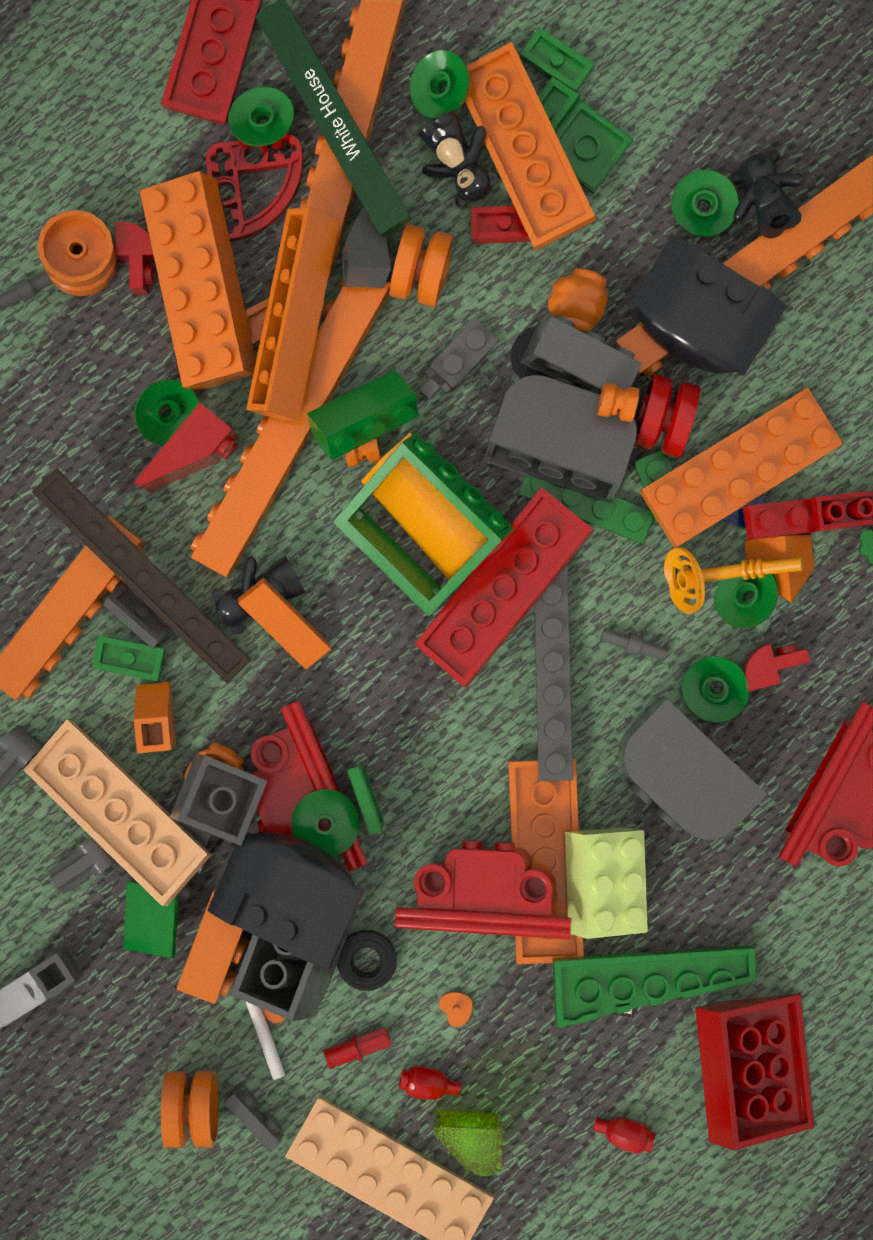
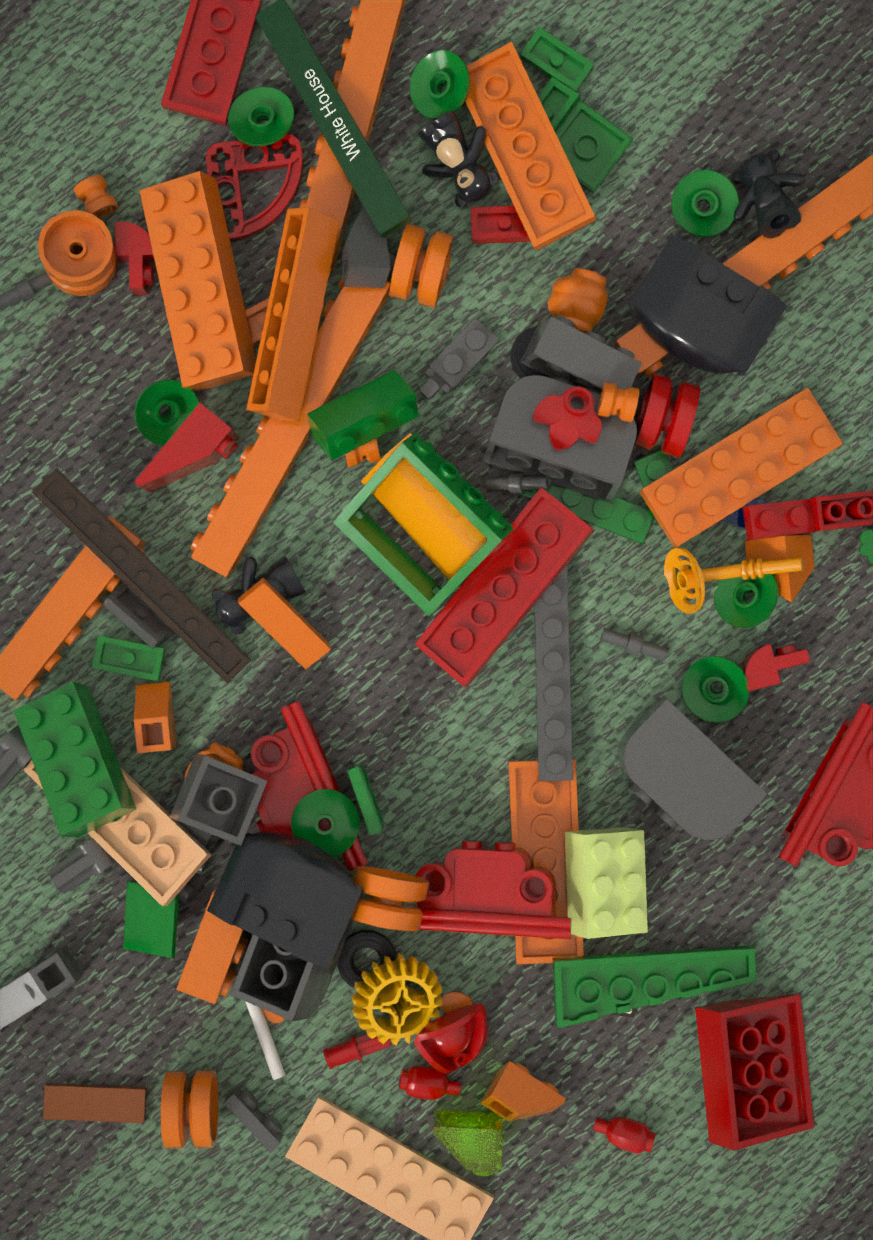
(74, 760): none -> green brick
(95, 196): none -> orange wheel
(95, 1103): none -> dark orange tile
(387, 987): none -> yellow gear
(388, 898): none -> orange wheel
(454, 1038): none -> red hat
(518, 483): none -> dark grey bar
(519, 1095): none -> orange slope
(565, 421): none -> red plate

